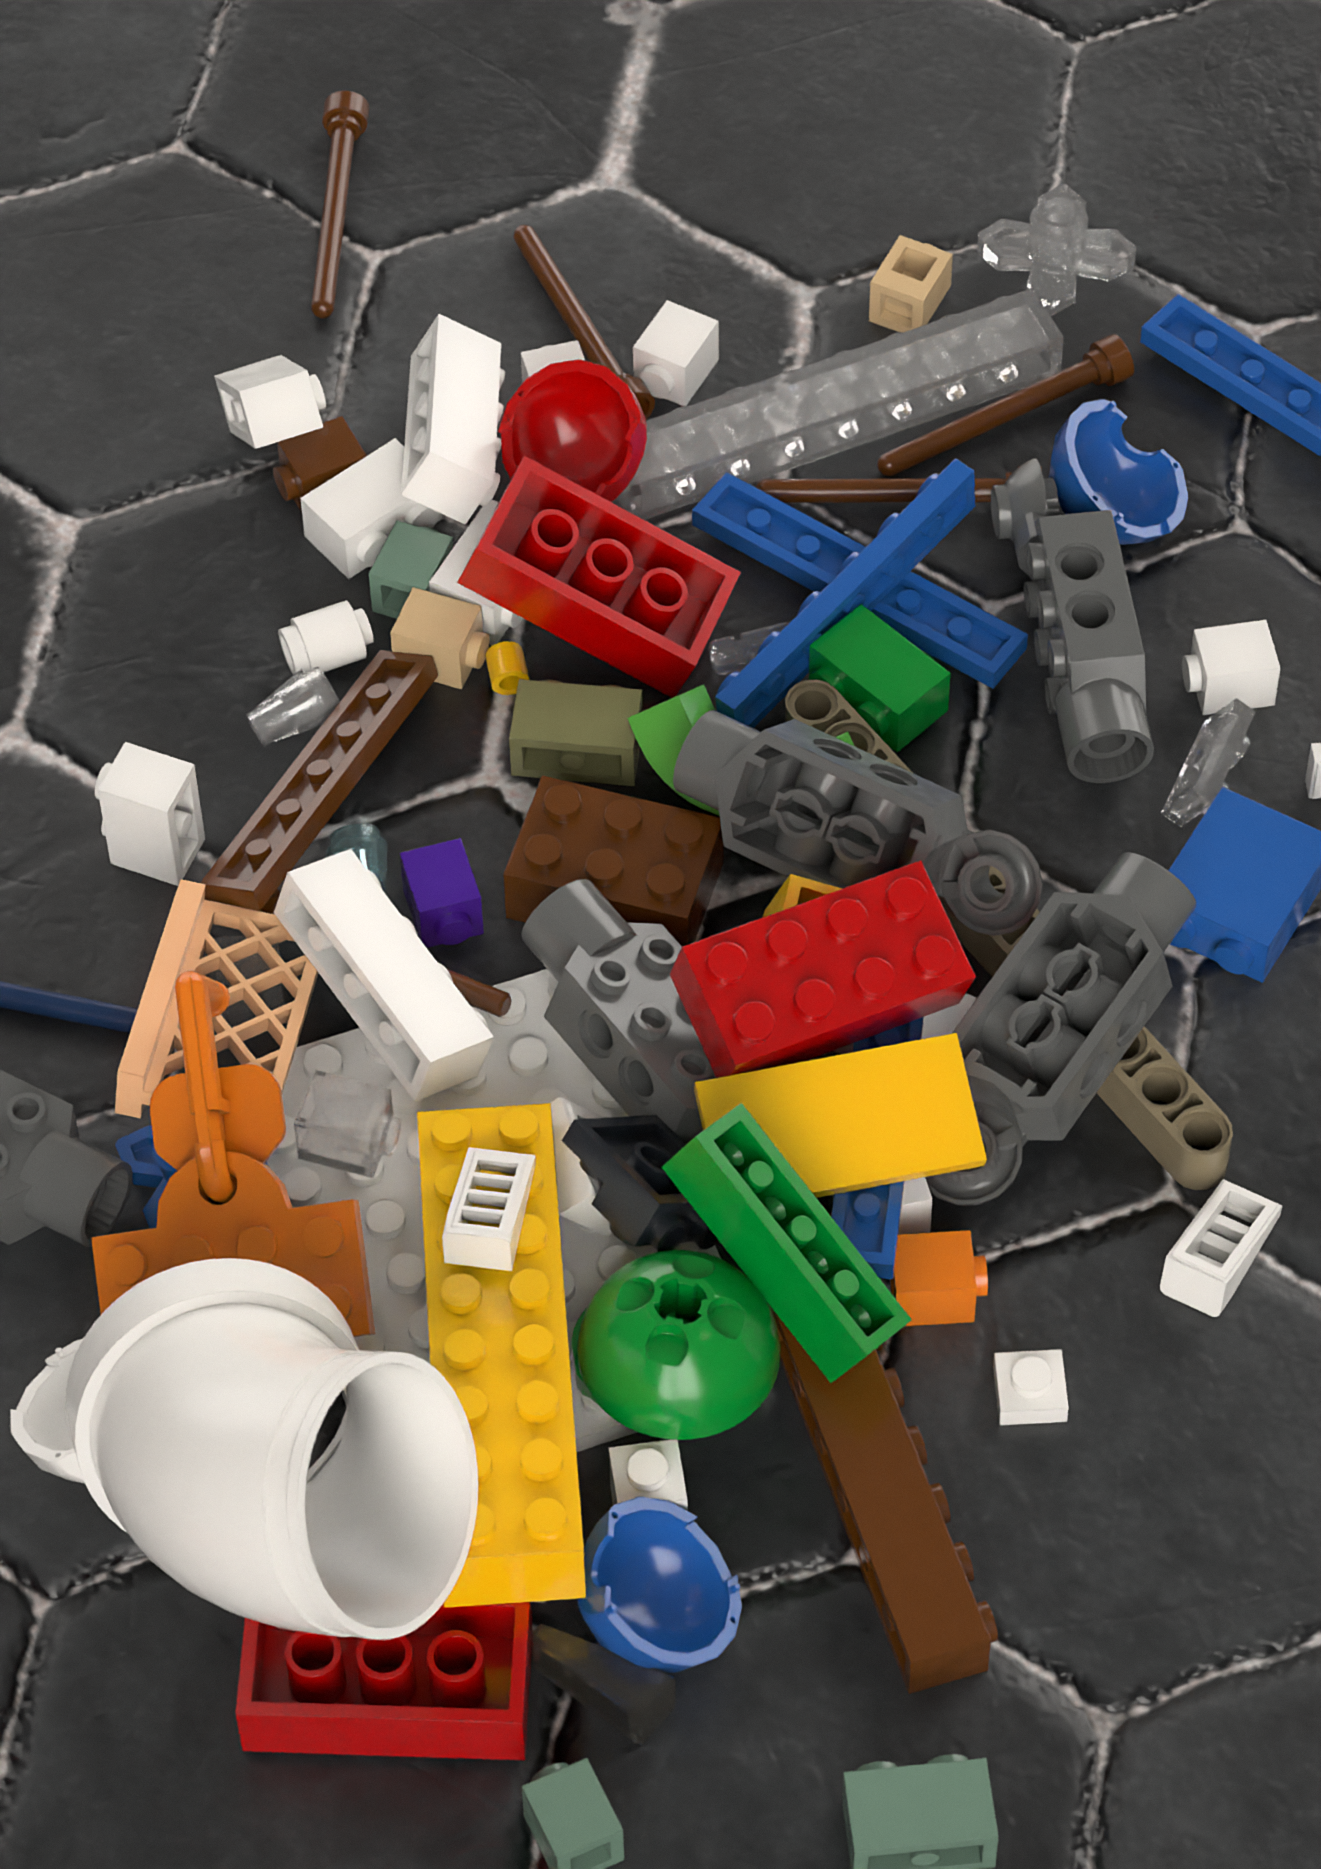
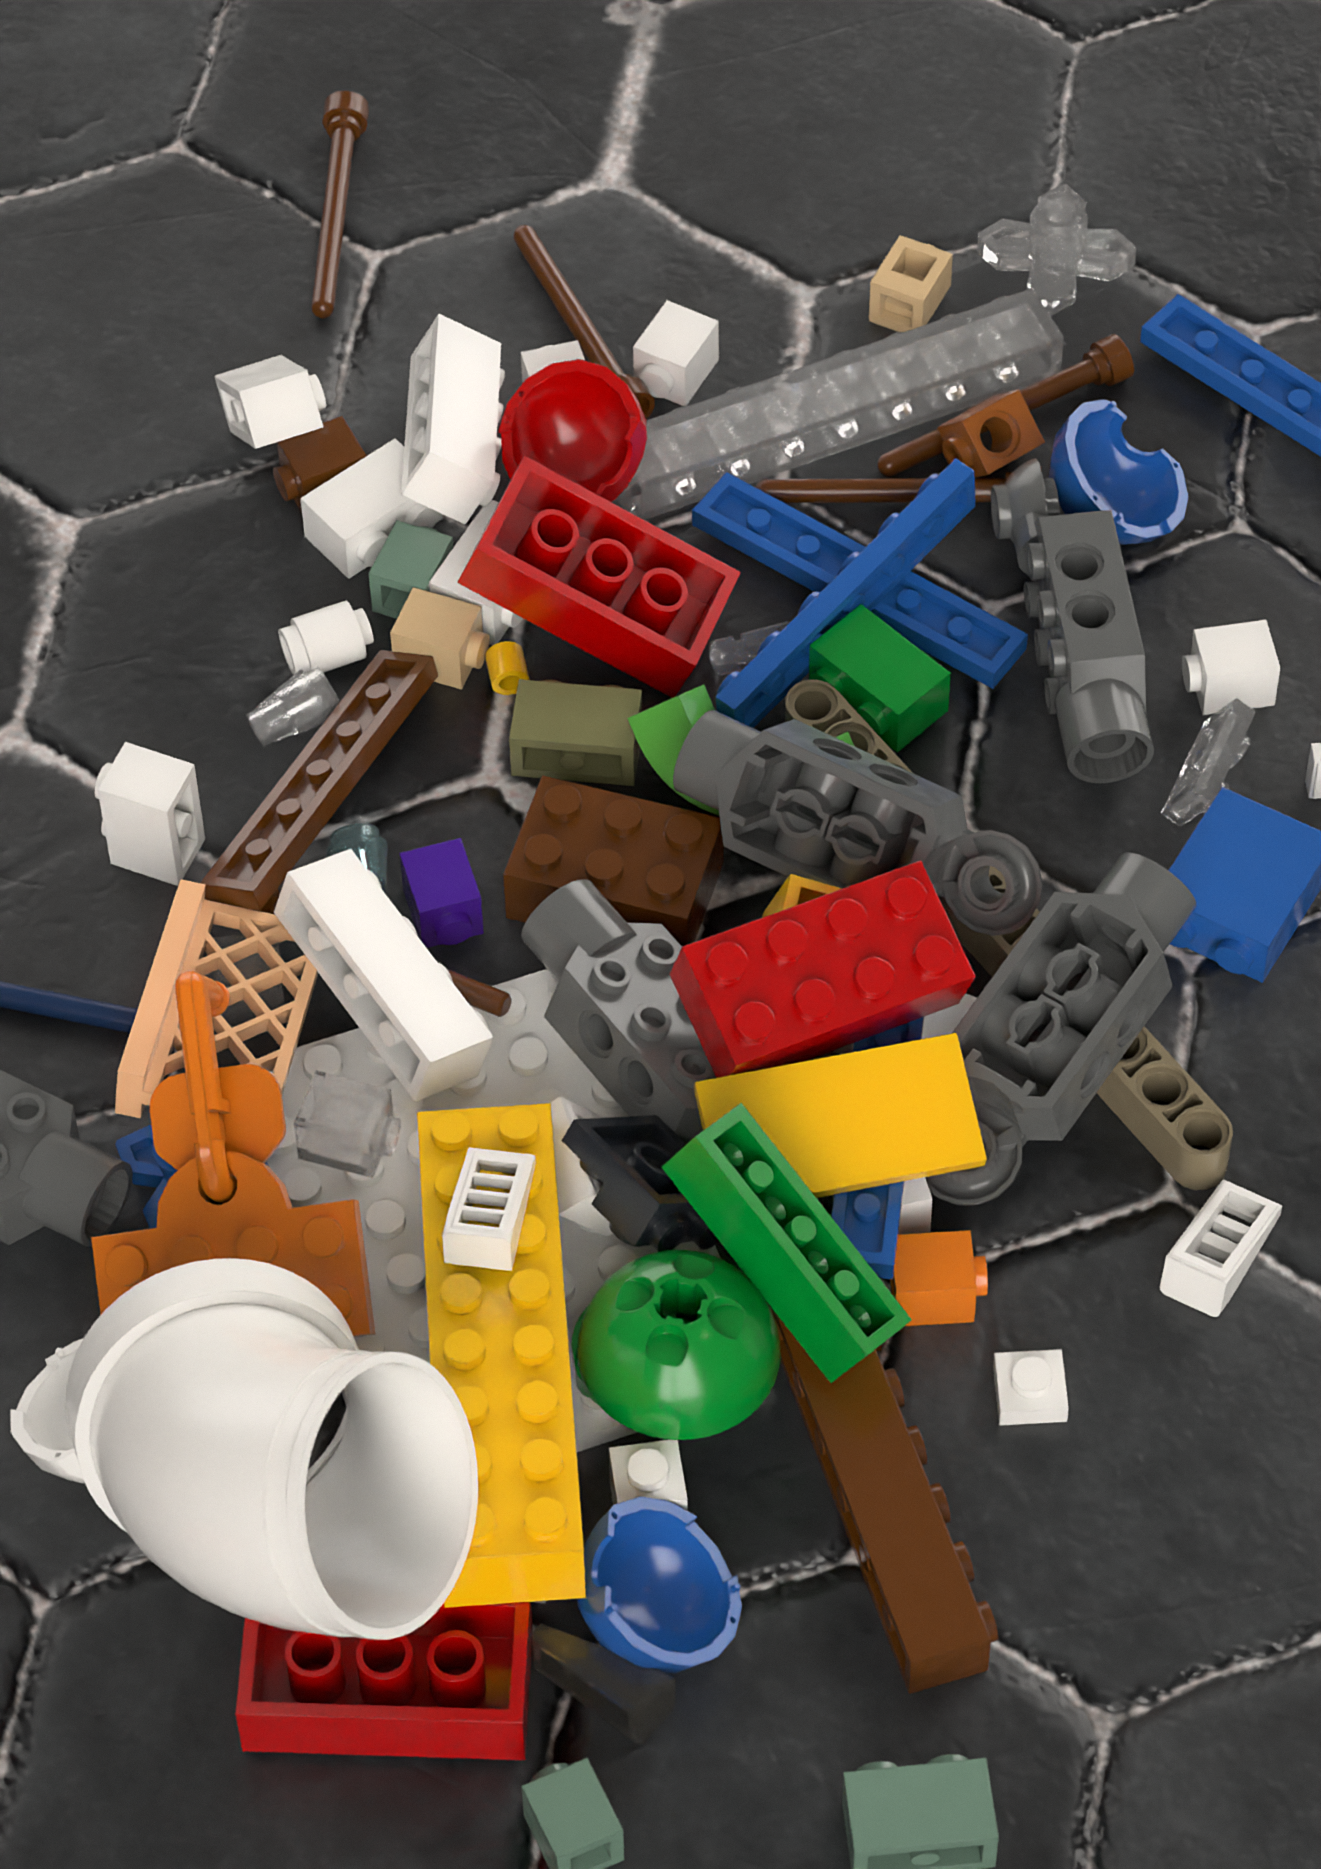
(1011, 431): none -> dark orange brick

